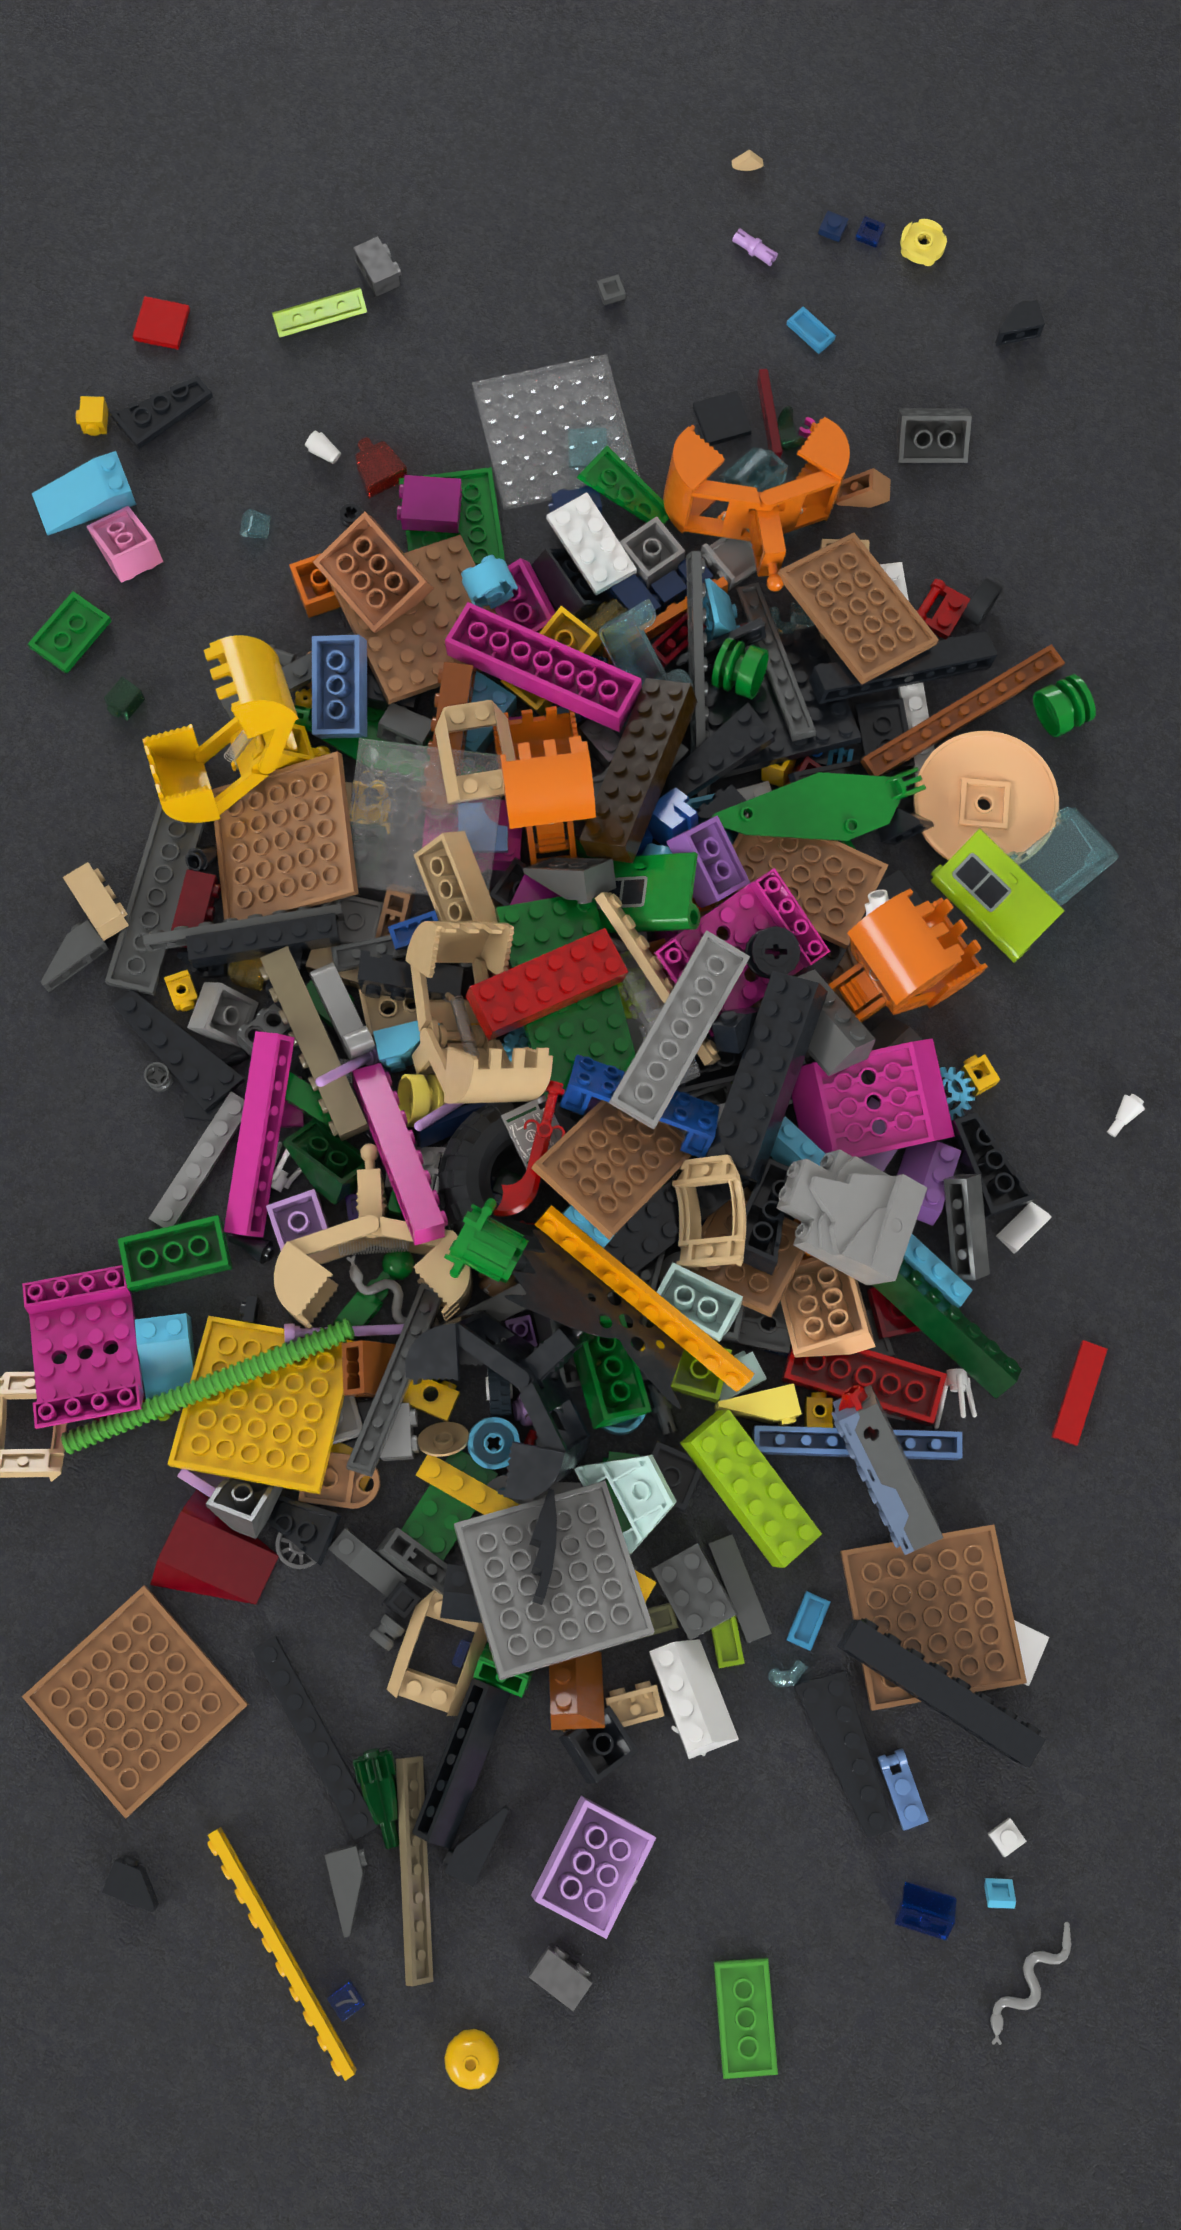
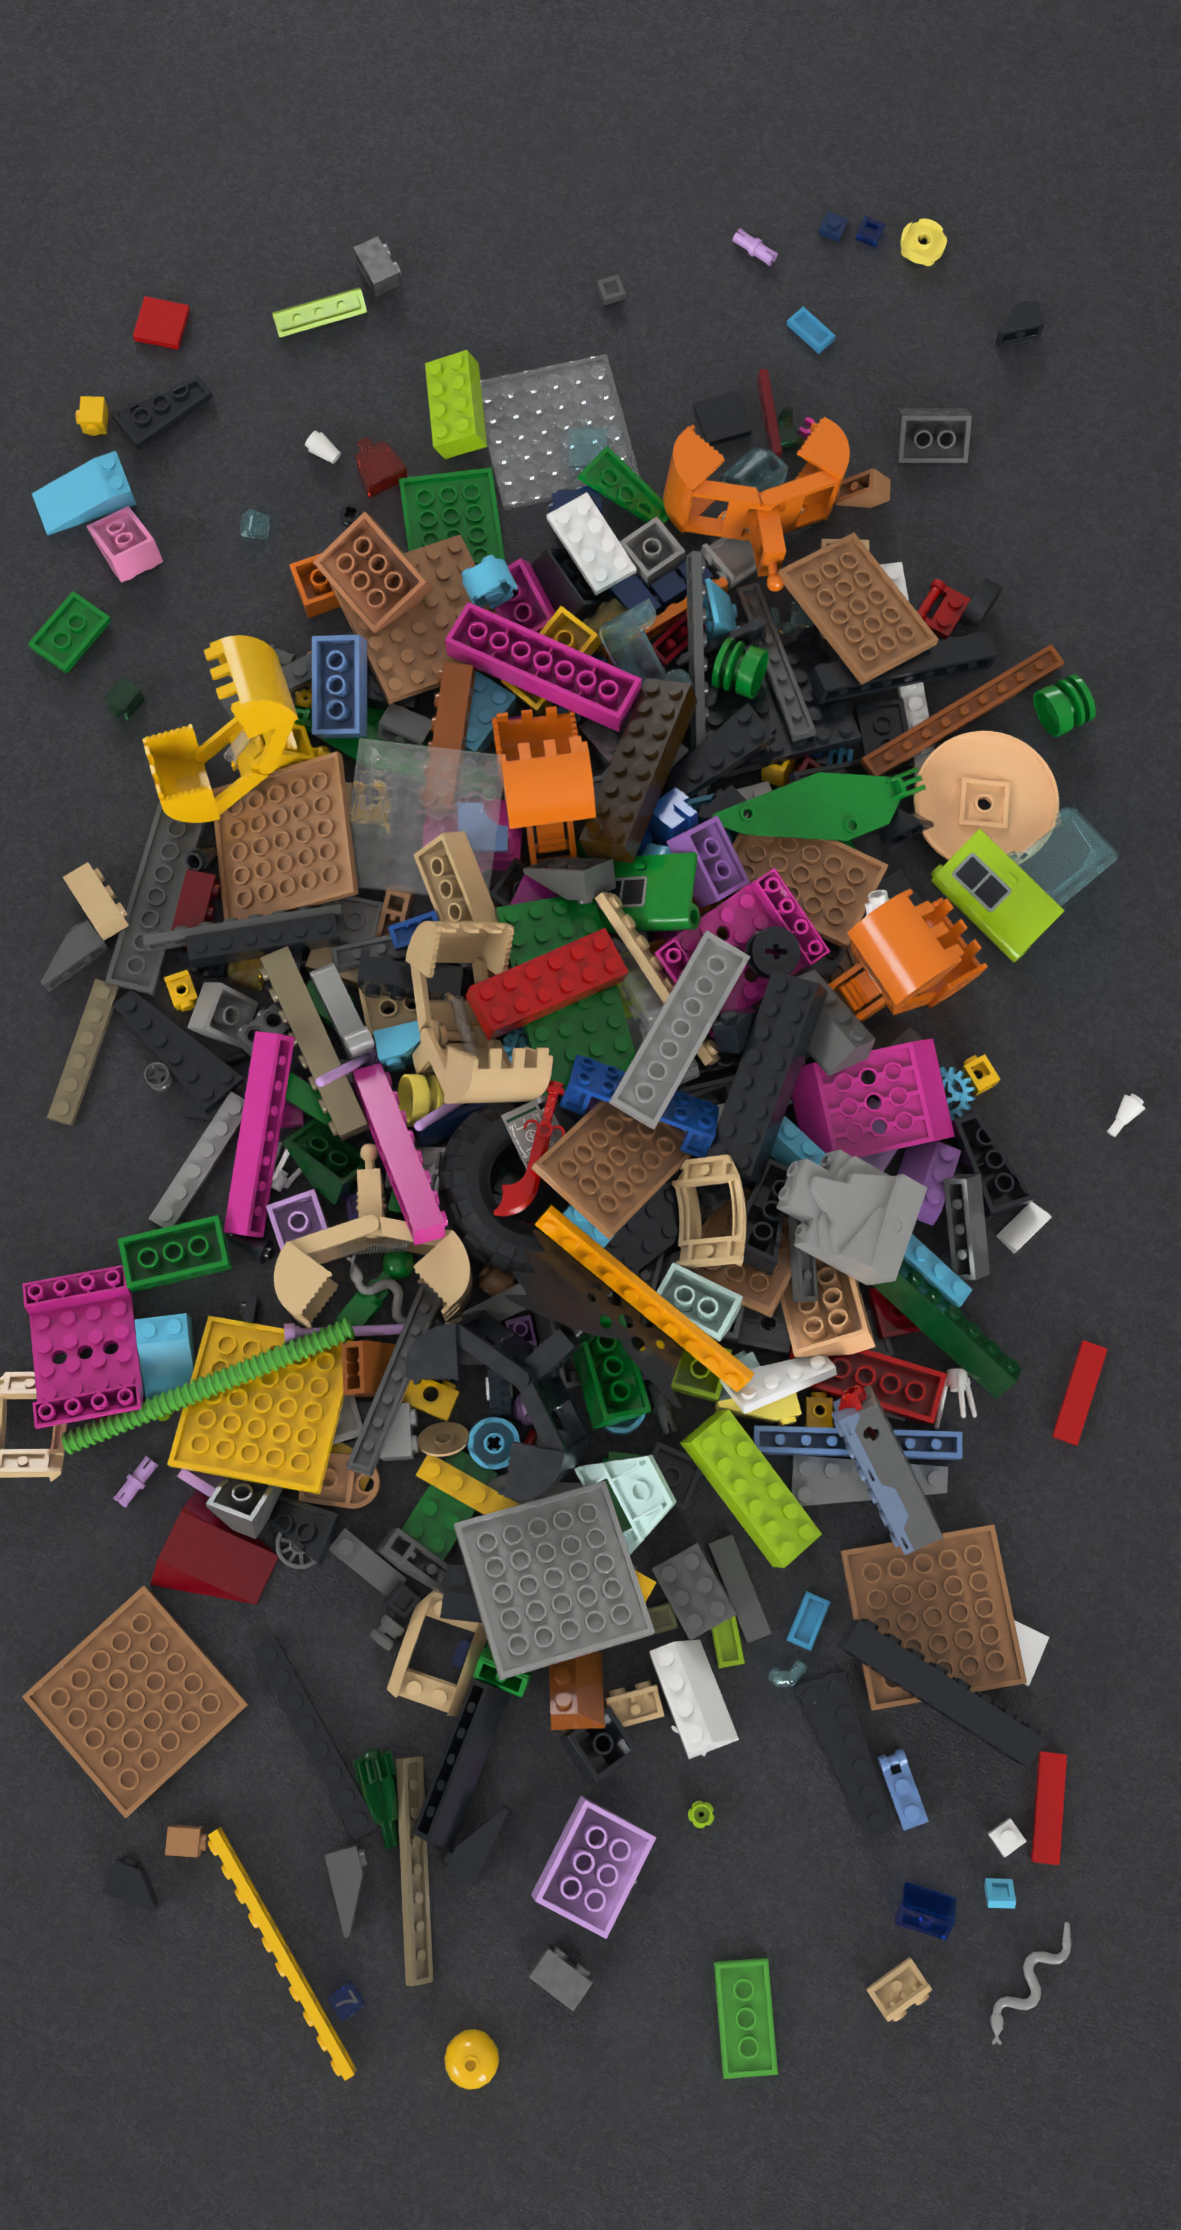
(83, 1053): none -> dark tan plate
(135, 1481): none -> lavender pin
(185, 1841): none -> medium nougat brick
(430, 504): magenta brick -> none
(456, 404): none -> lime brick
(469, 717): tan wedge -> none
(486, 1245): green container -> none
(545, 1539): black slope -> none
(706, 1819): none -> lime plate
(747, 161): tan tile -> none
(780, 1380): none -> white wing
(802, 1269): none -> dark grey tile
(838, 1481): none -> light grey wing
(899, 1990): none -> tan bracket
(1049, 1808): none -> red tile

